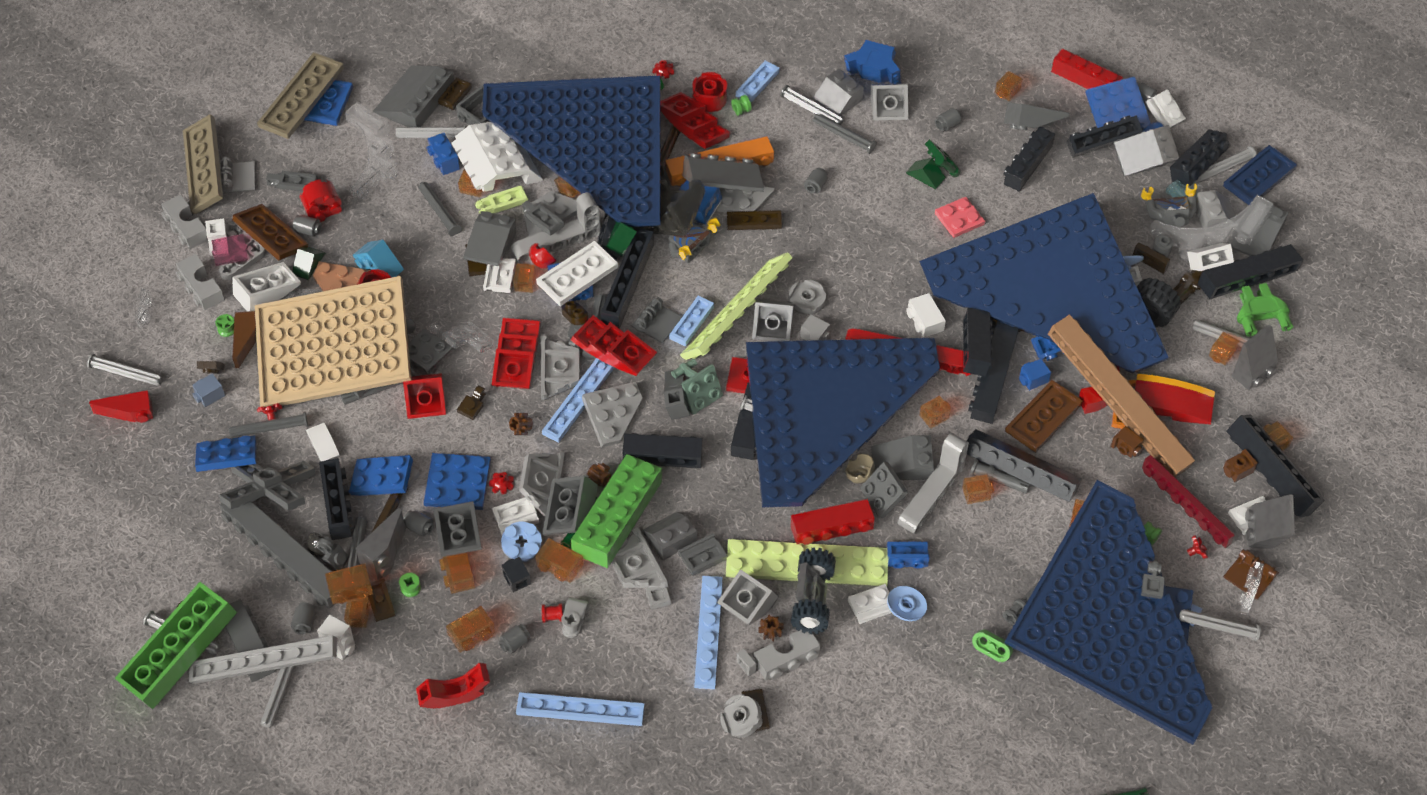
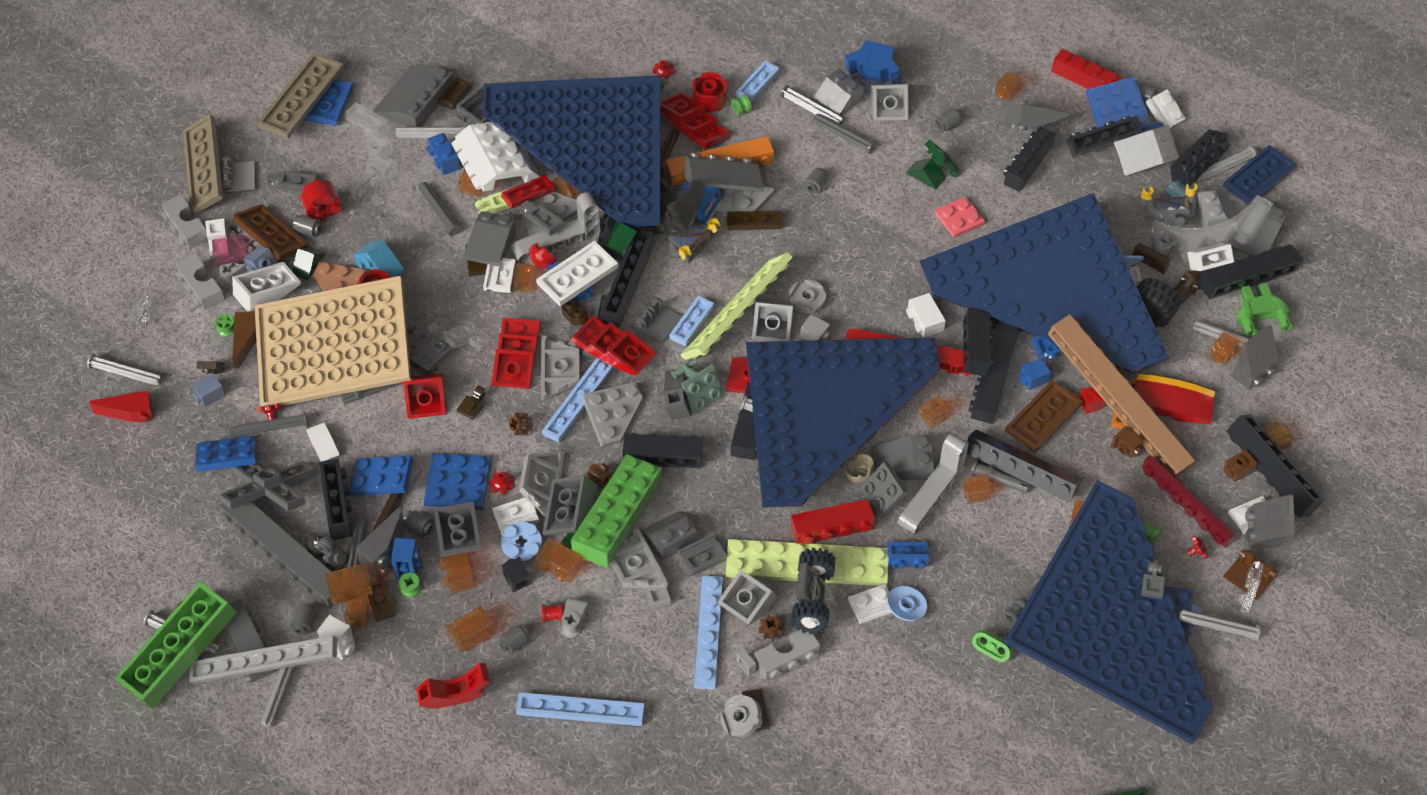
(259, 258): none -> sand blue brick
(405, 557): none -> blue brick
(528, 191): none -> red plate

